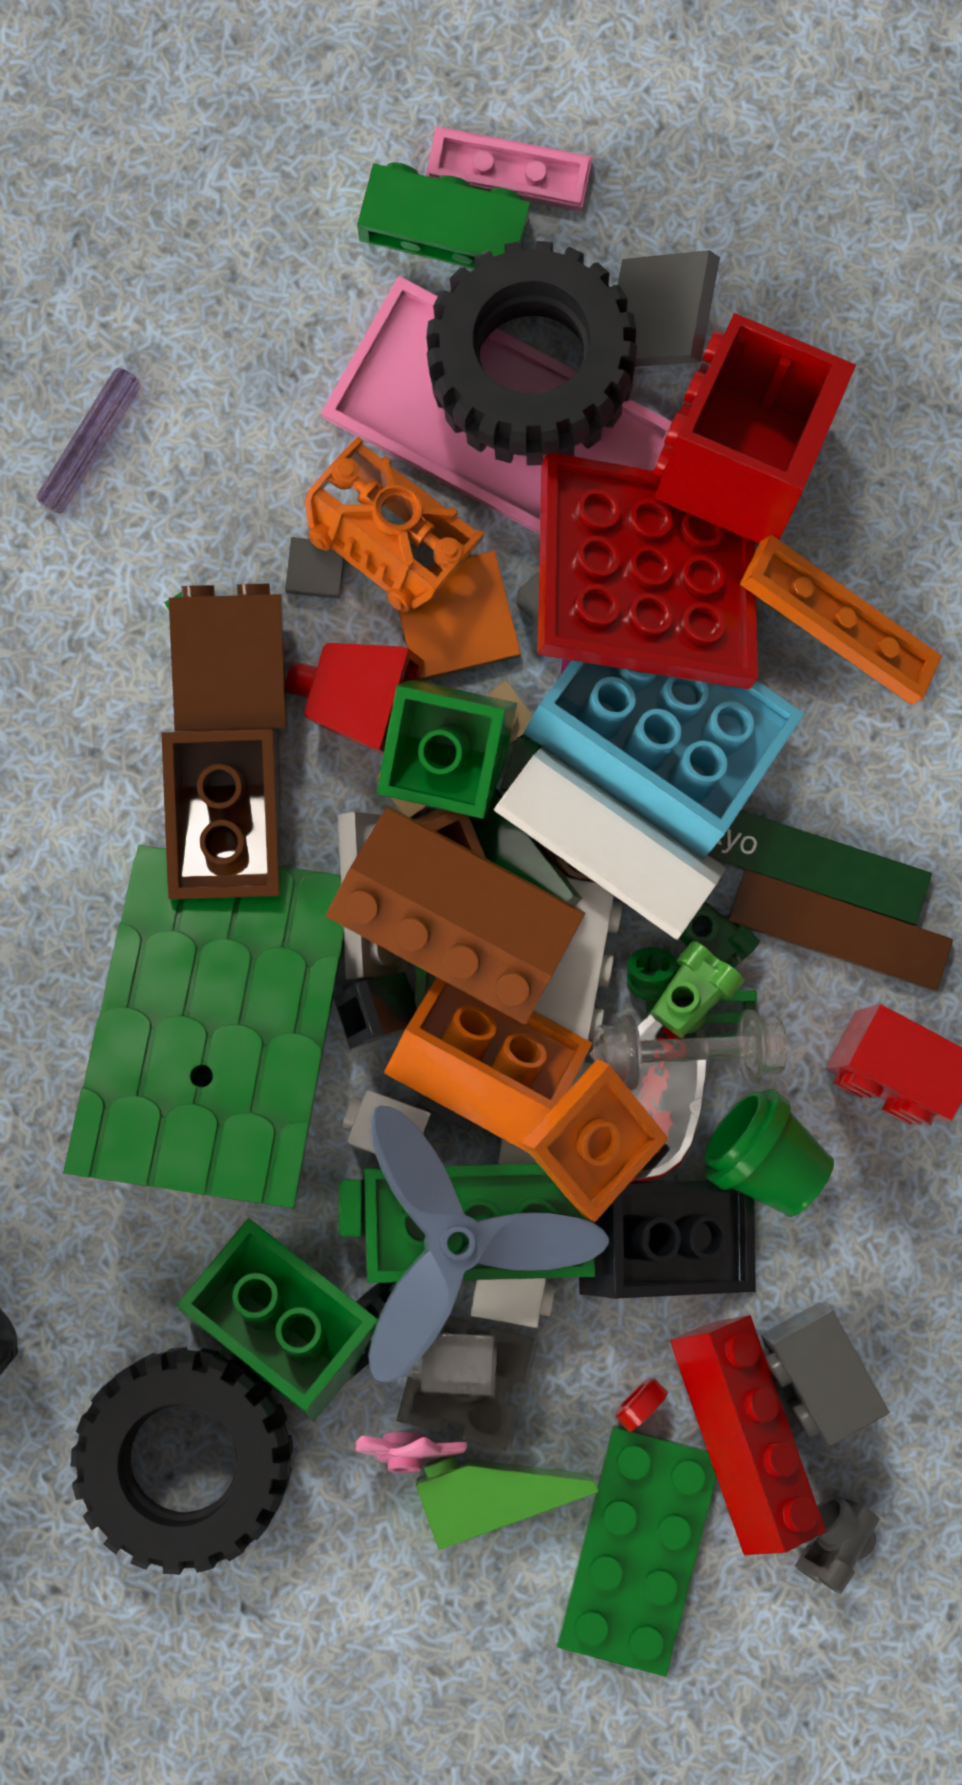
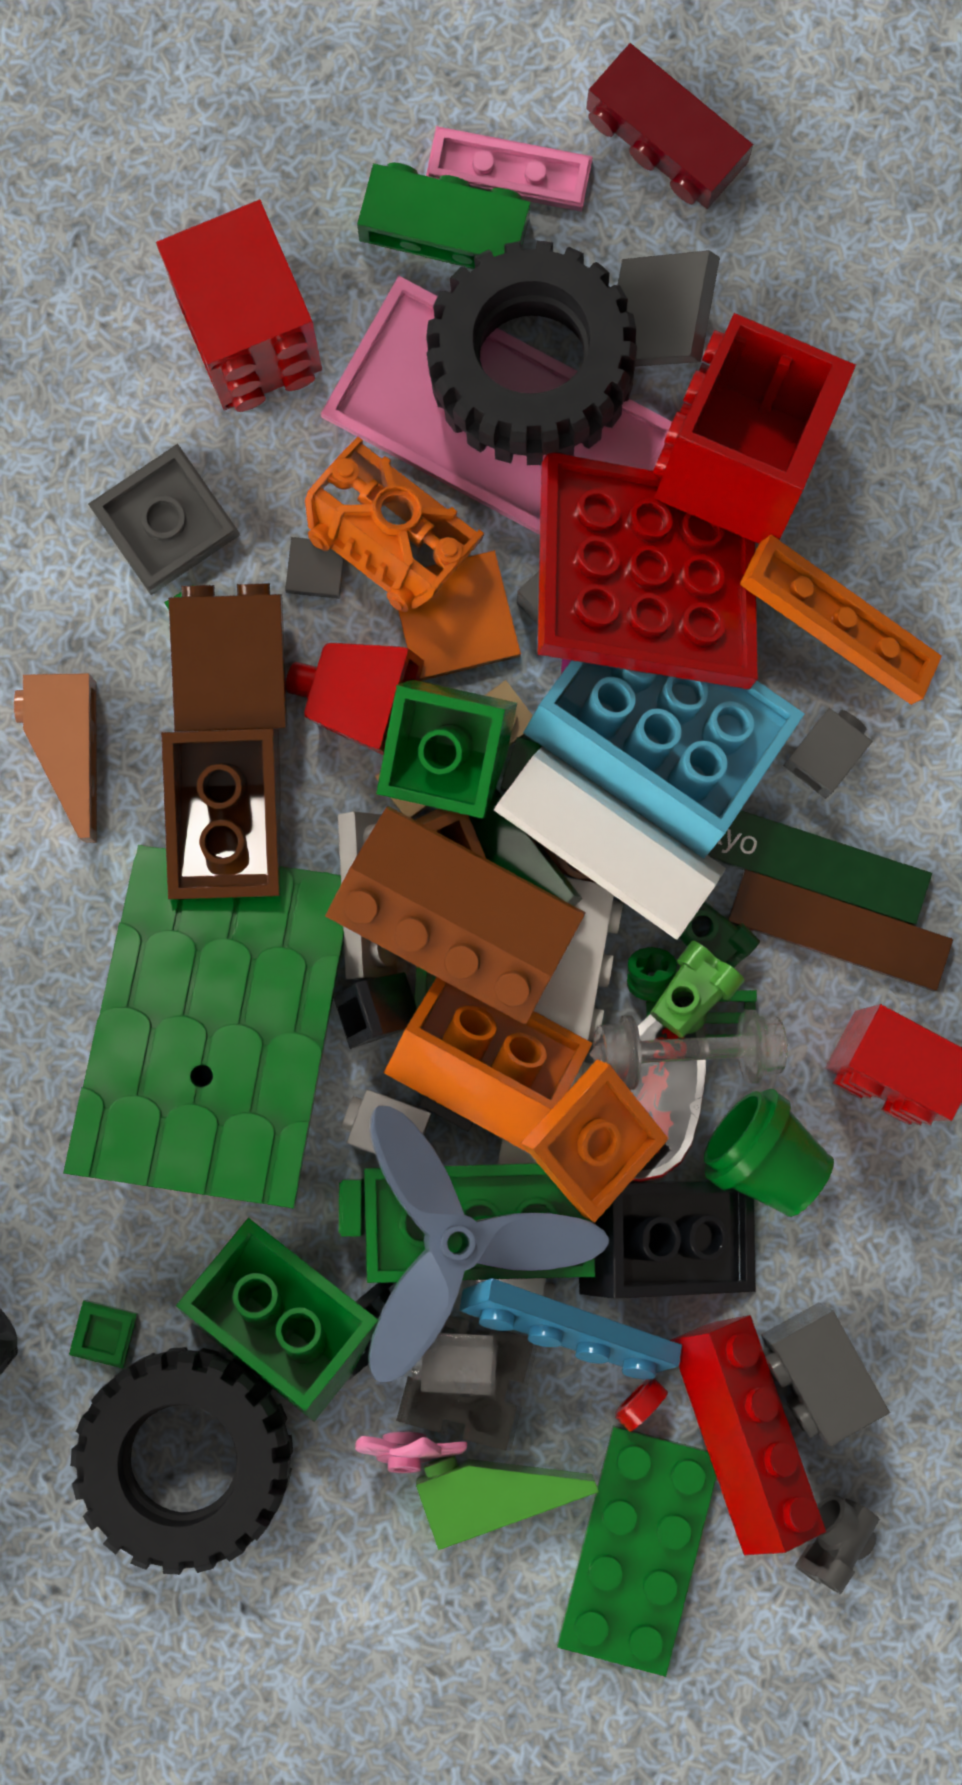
(62, 730): none -> nougat slope
(88, 440): clear purple axle -> none
(103, 1334): none -> green tile
(164, 519): none -> dark grey plate
(242, 306): none -> red container
(559, 1324): none -> dark azure plate
(667, 127): none -> dark red brick
(829, 751): none -> dark grey brick

